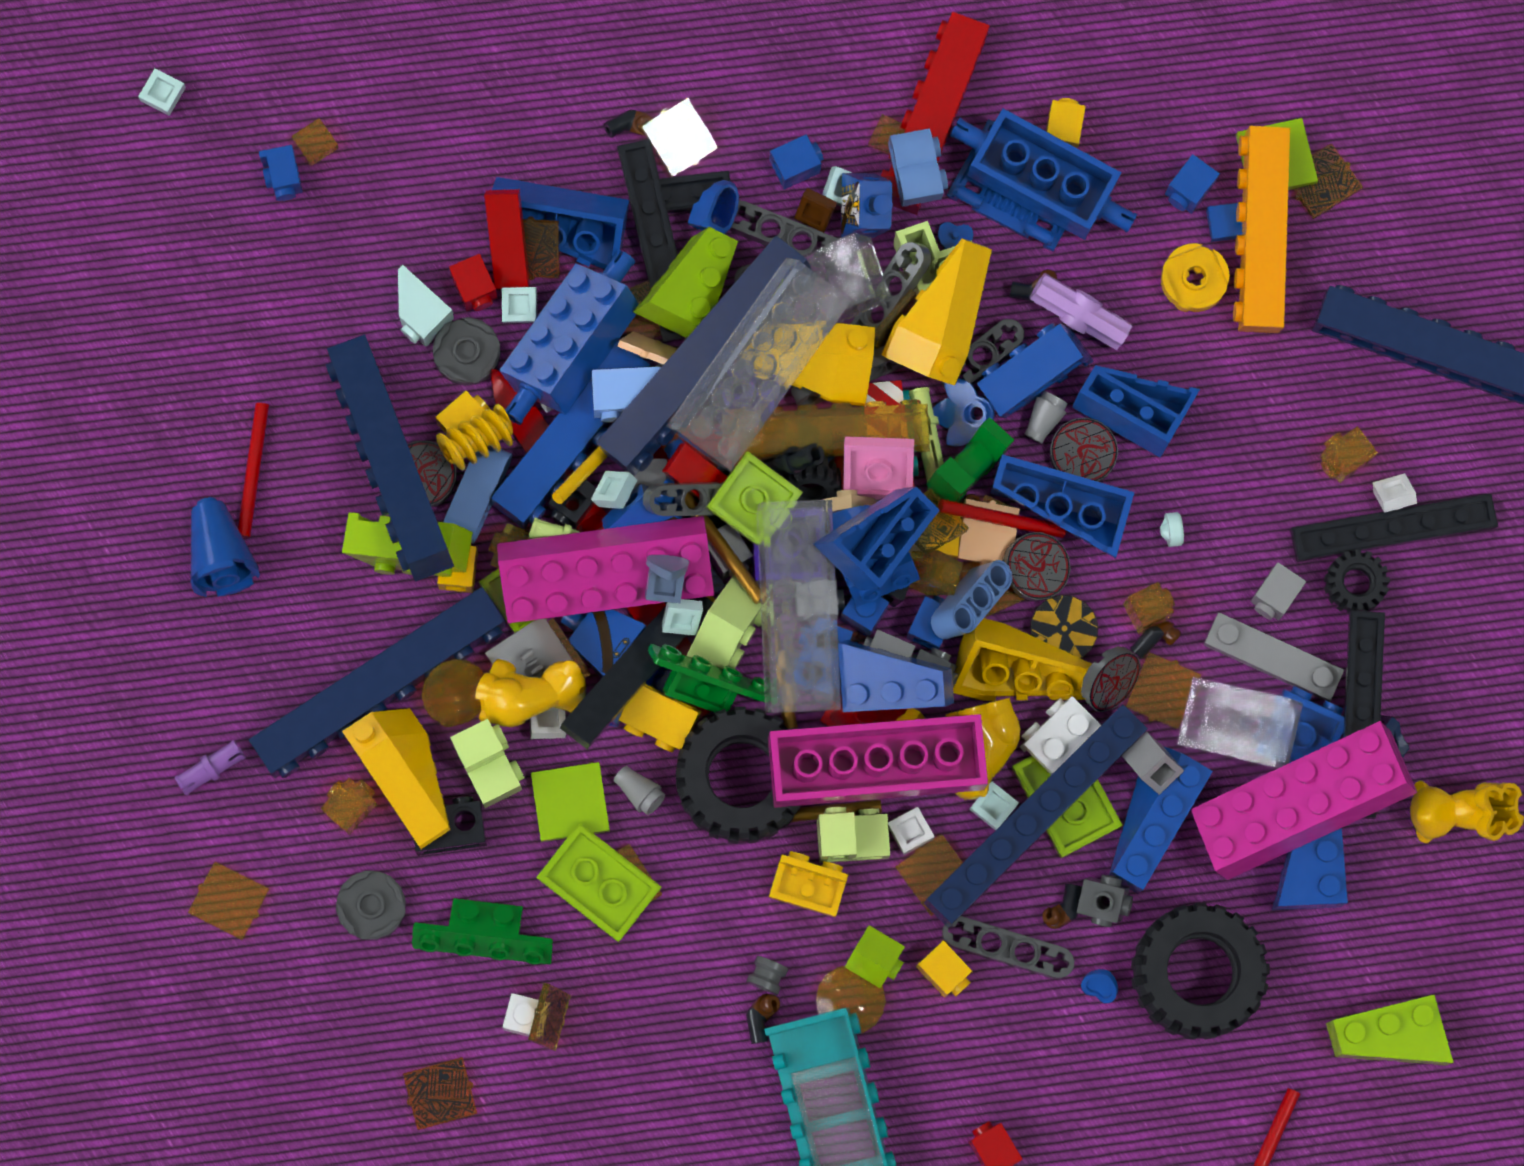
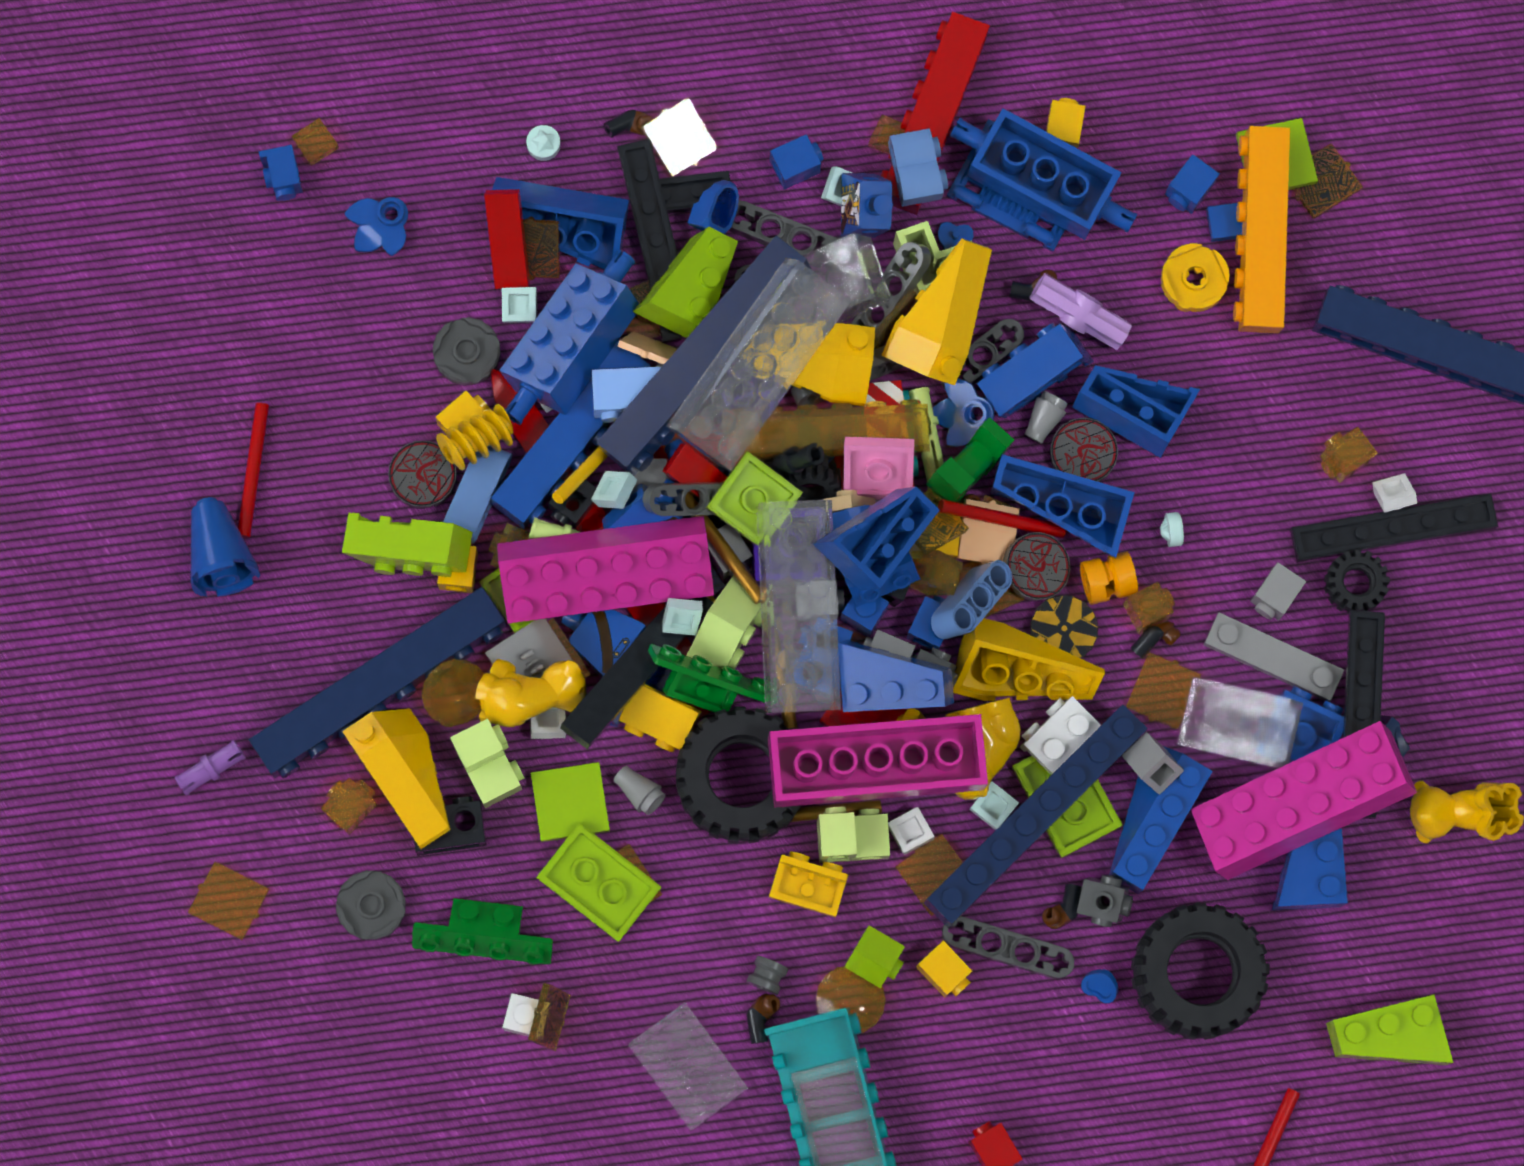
(162, 92): light aqua plate -> none
(375, 228): none -> blue plate
(389, 458): dark blue brick -> none
(420, 309): light aqua slope -> none
(440, 1093): clear orange piece -> none
(473, 283): red brick -> none
(543, 142): none -> light aqua tile
(665, 578): sand blue tile -> none
(687, 1067): none -> clear brick
(815, 210): reddish brown tile -> none
(1108, 578): none -> light orange wheel
(1111, 679): dark grey tile -> none

